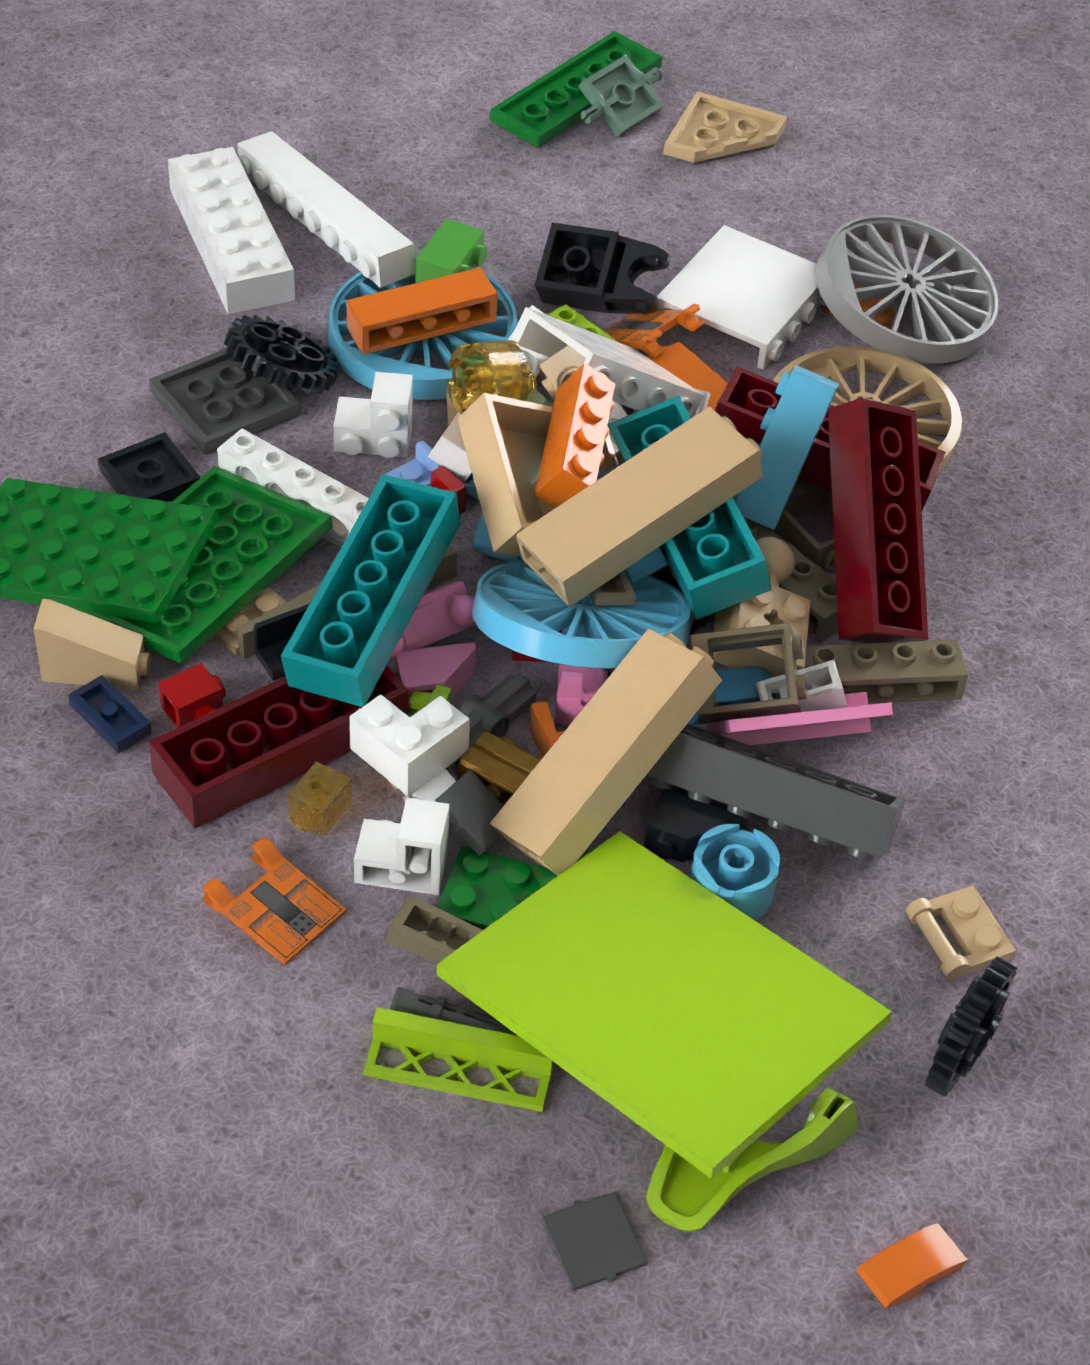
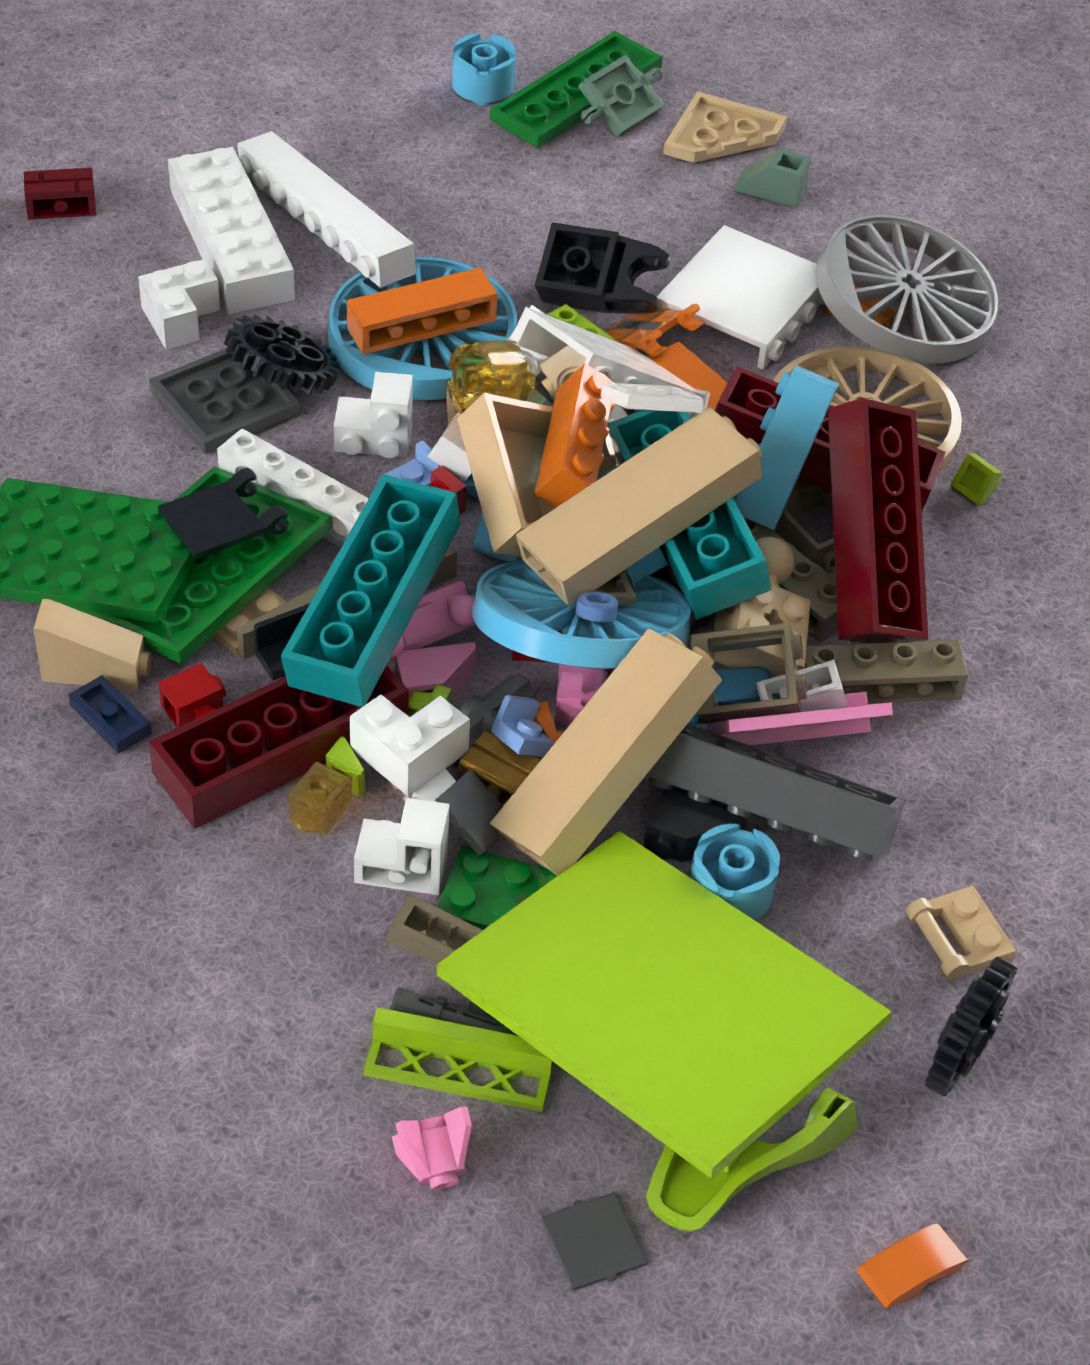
(59, 193): none -> dark red brick
(149, 470): black plate -> none
(176, 299): none -> white brick
(219, 517): none -> black flag
(279, 909): orange flag -> none
(343, 760): none -> lime slope
(435, 1147): none -> bright pink brick
(451, 251): bright green brick -> none
(483, 68): none -> medium azure brick
(516, 726): none -> light blue bracket
(597, 606): none -> medium blue tile
(652, 397): none -> white tile
(776, 177): none -> sand green slope
(976, 478): none -> lime tile

